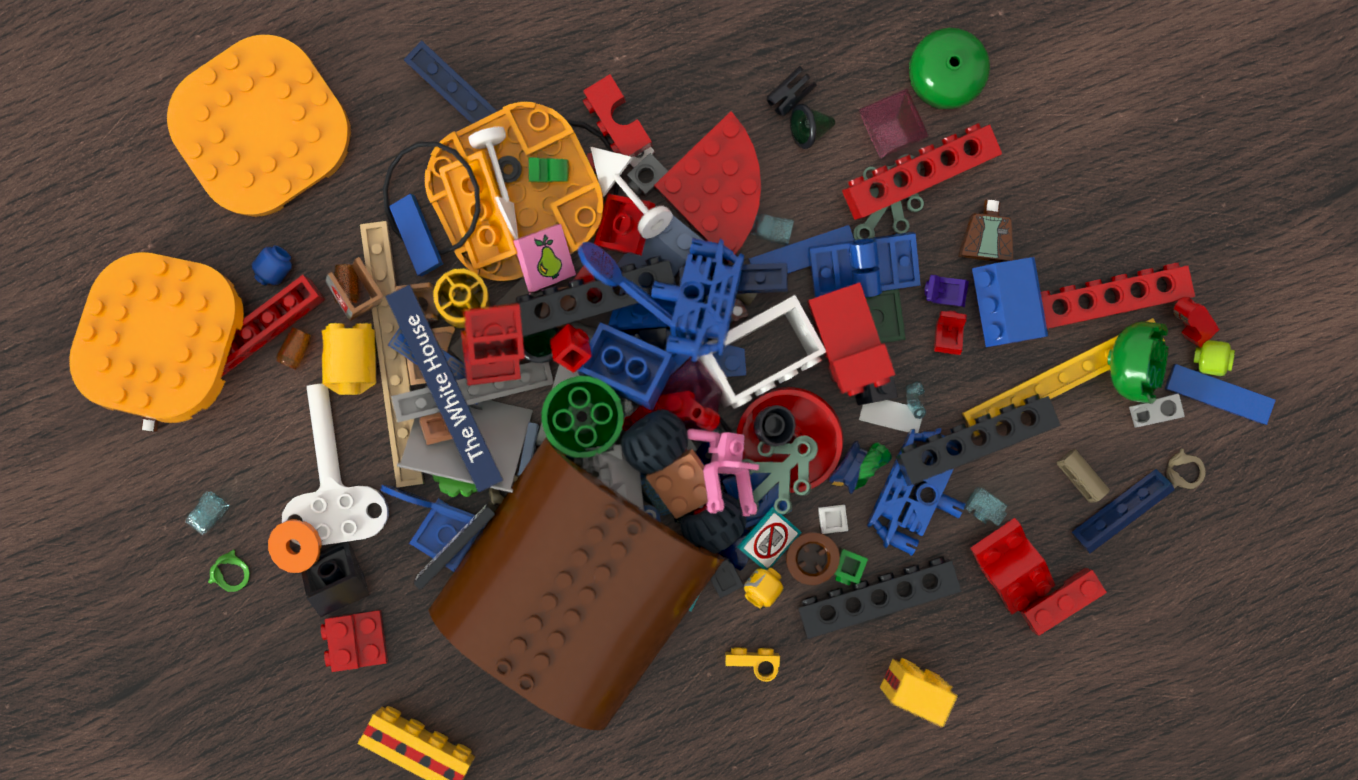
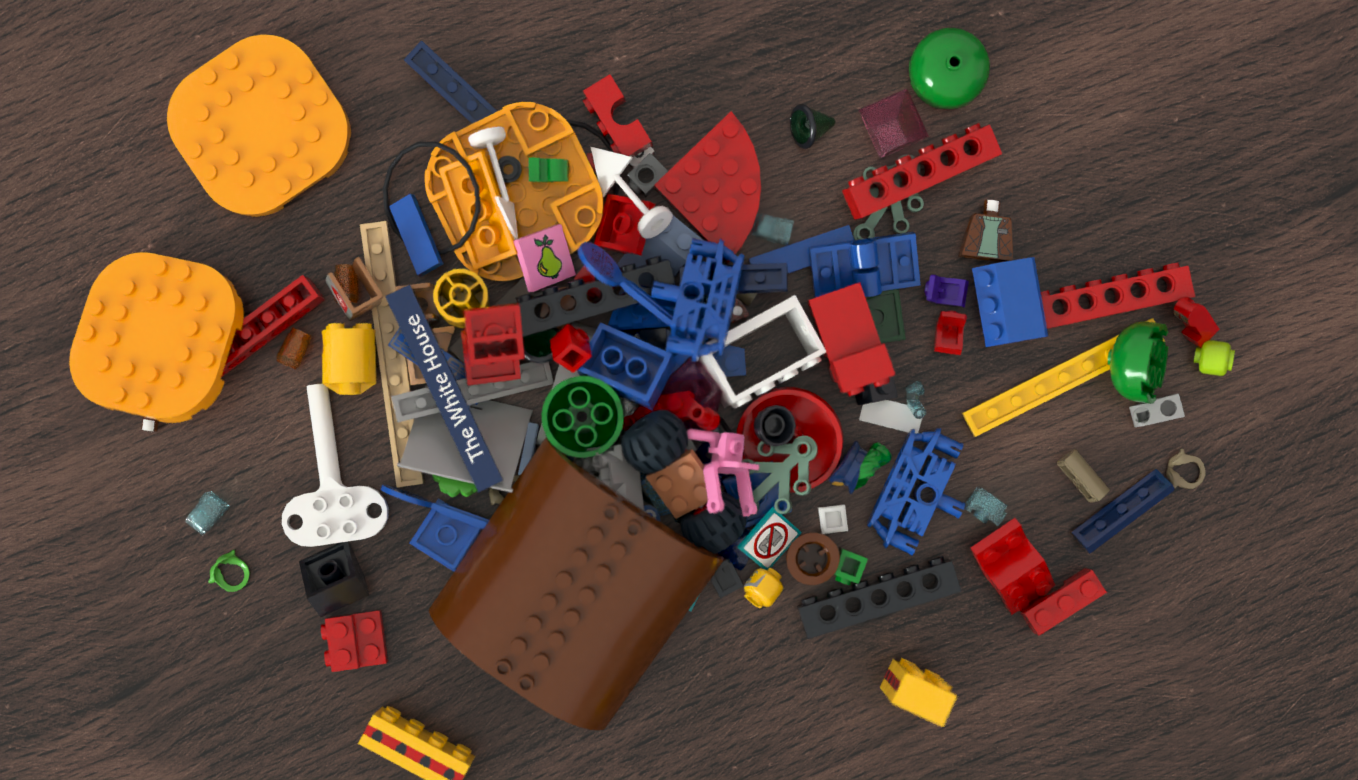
(271, 265): blue head -> none
(280, 548): orange tile -> none
(434, 428): nougat plate -> none
(455, 545): black tile -> none
(741, 657): yellow plate -> none
(788, 96): black arm -> none
(1042, 420): black brick -> none
(1220, 394): blue tile -> none

